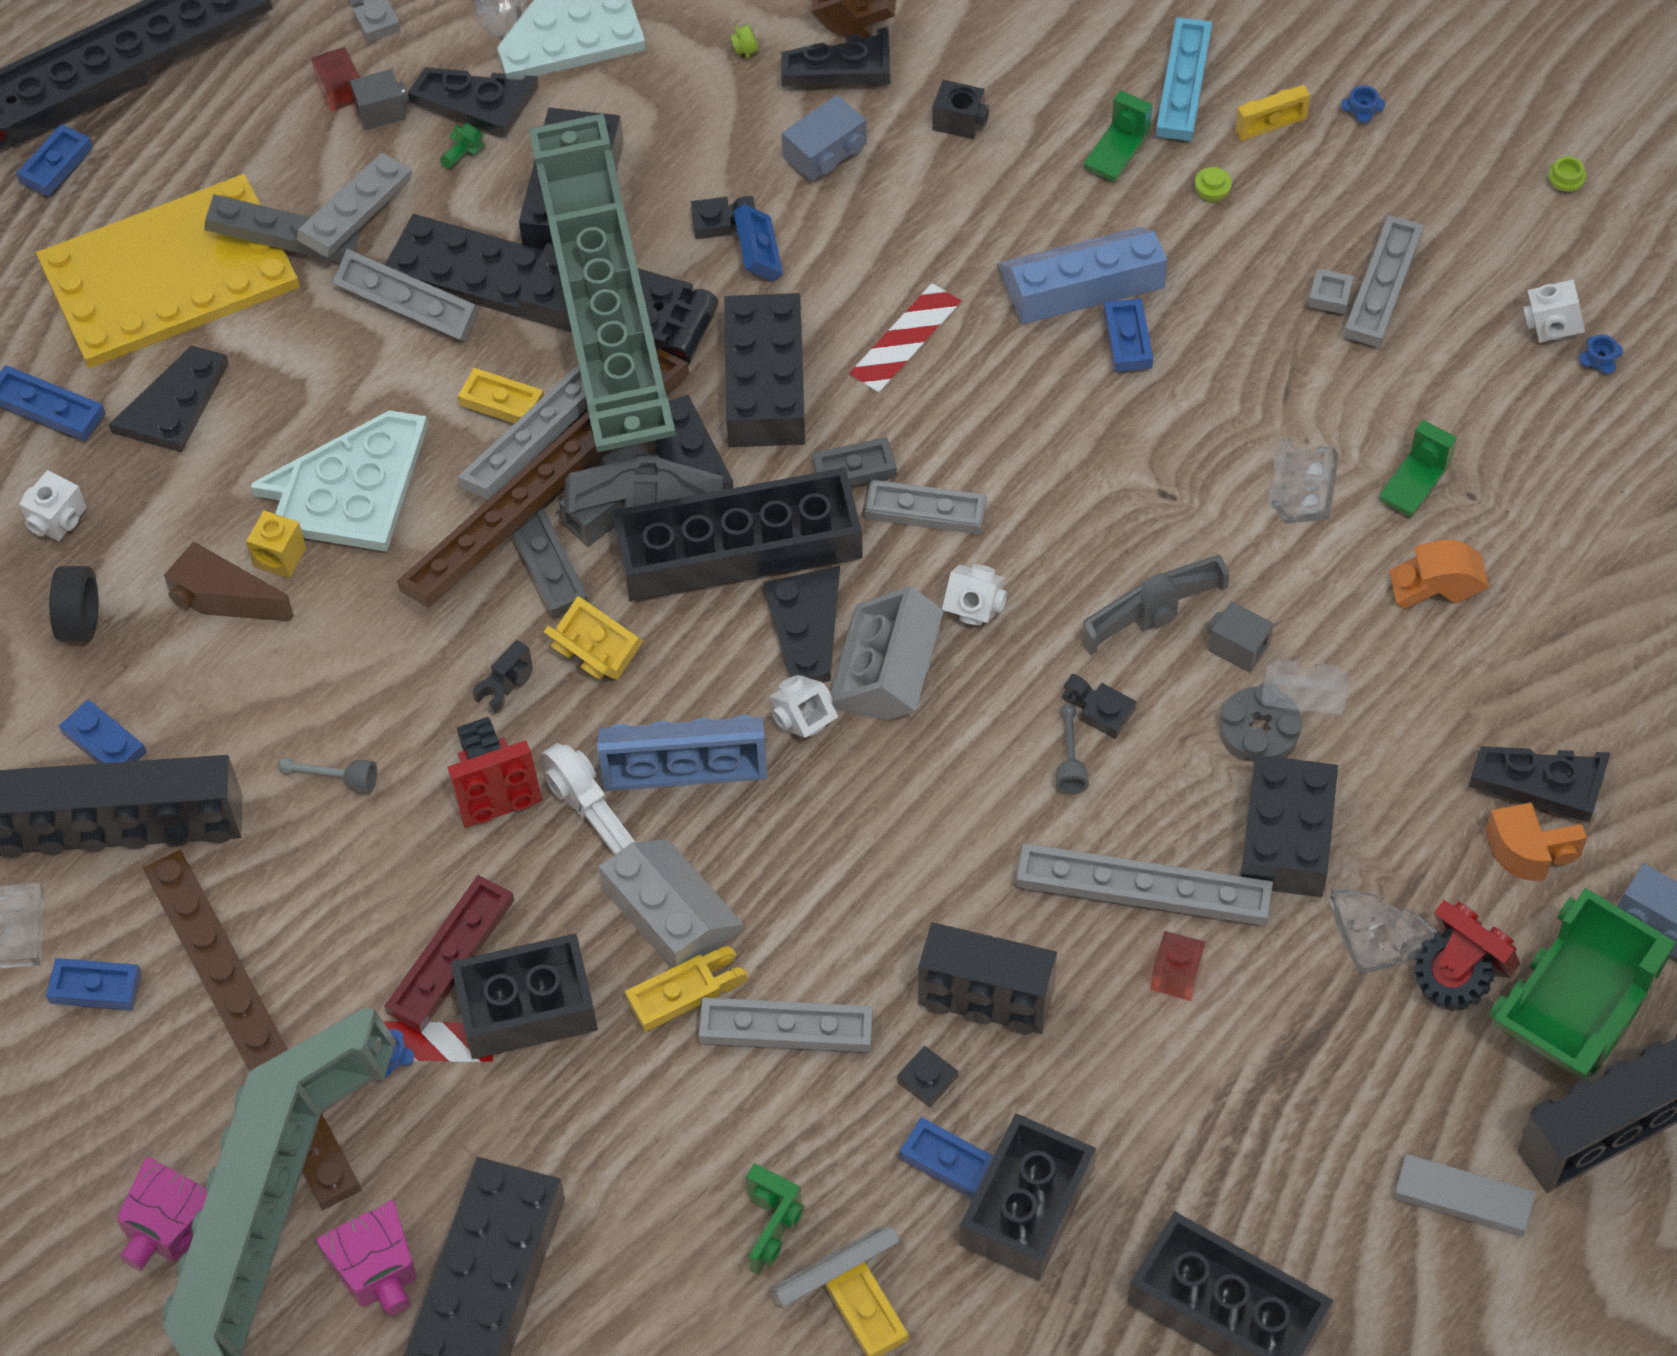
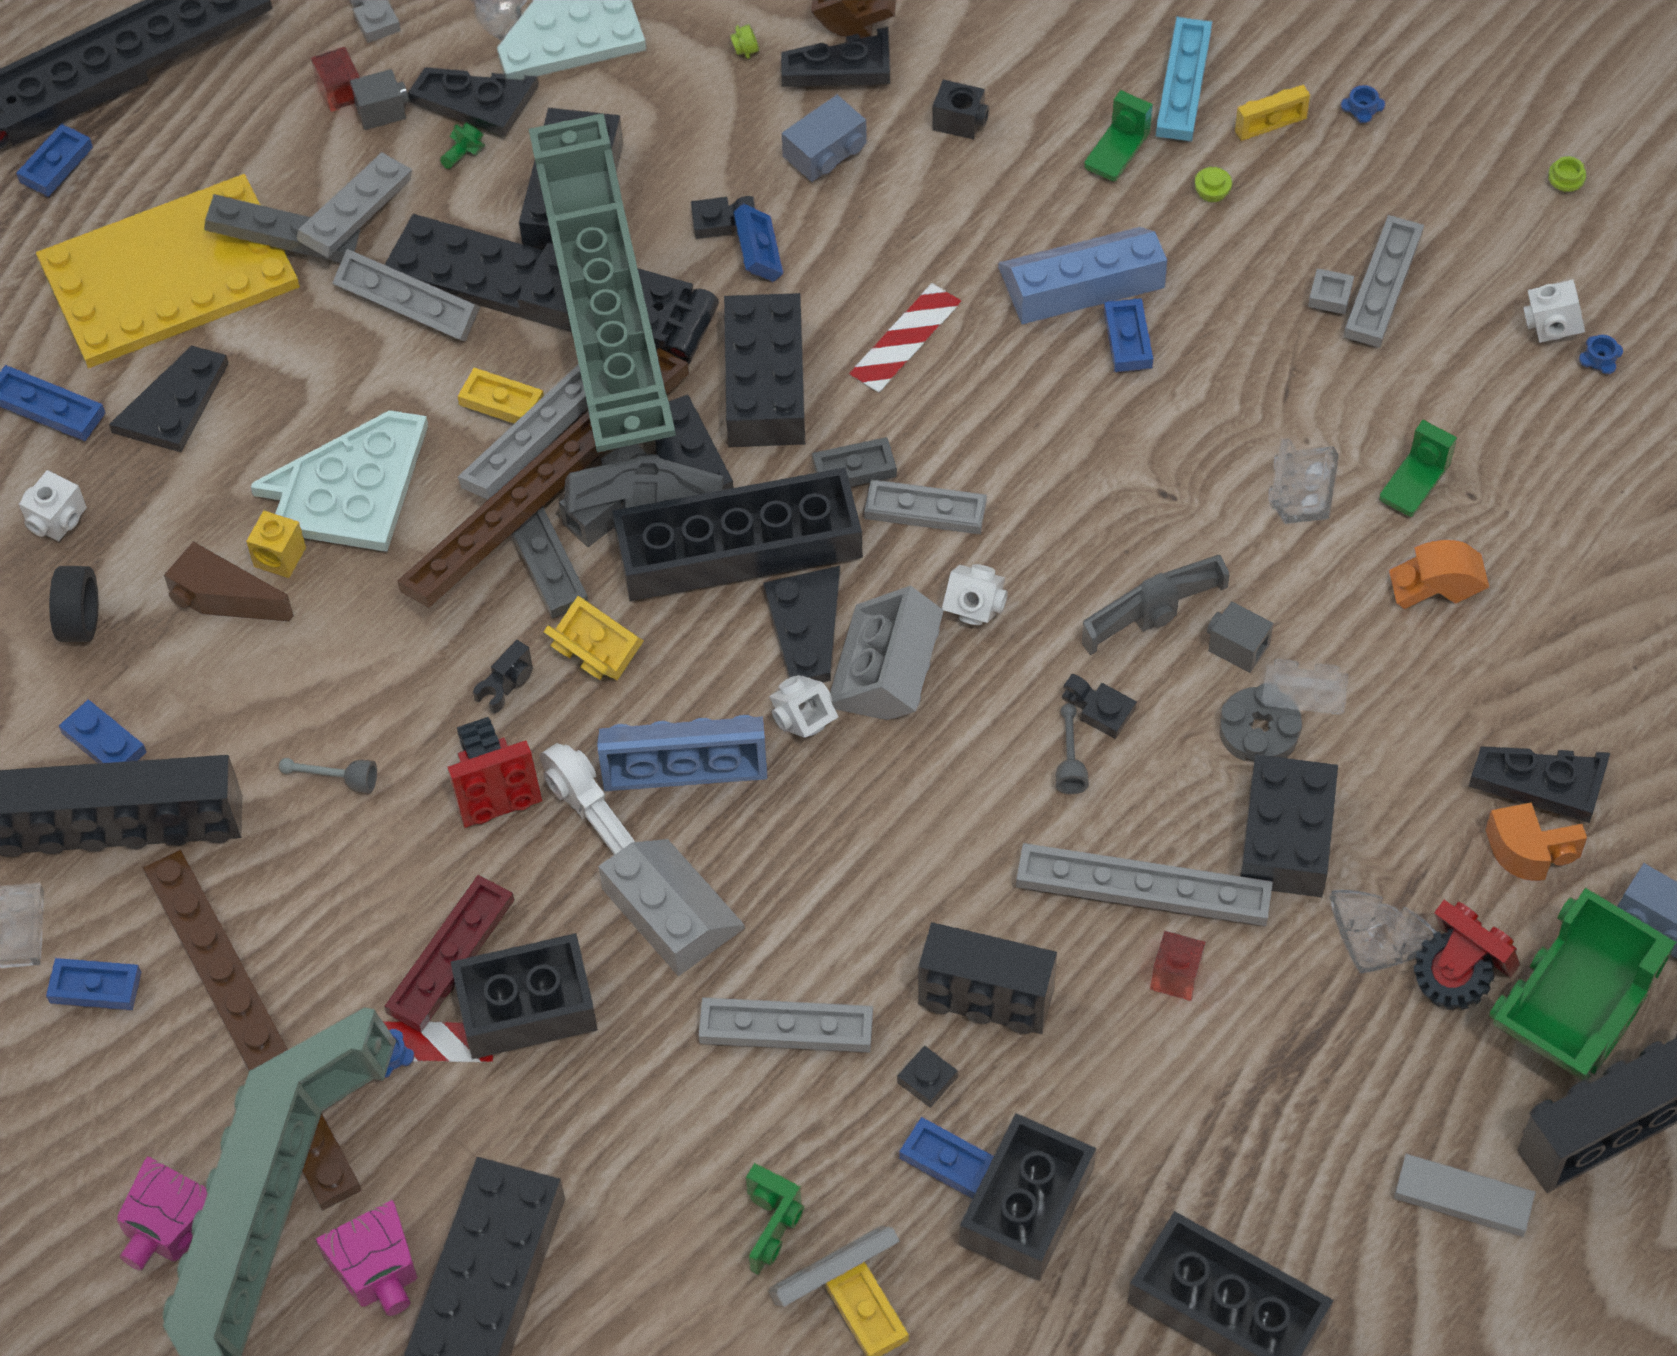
(683, 988): yellow hinge -> none

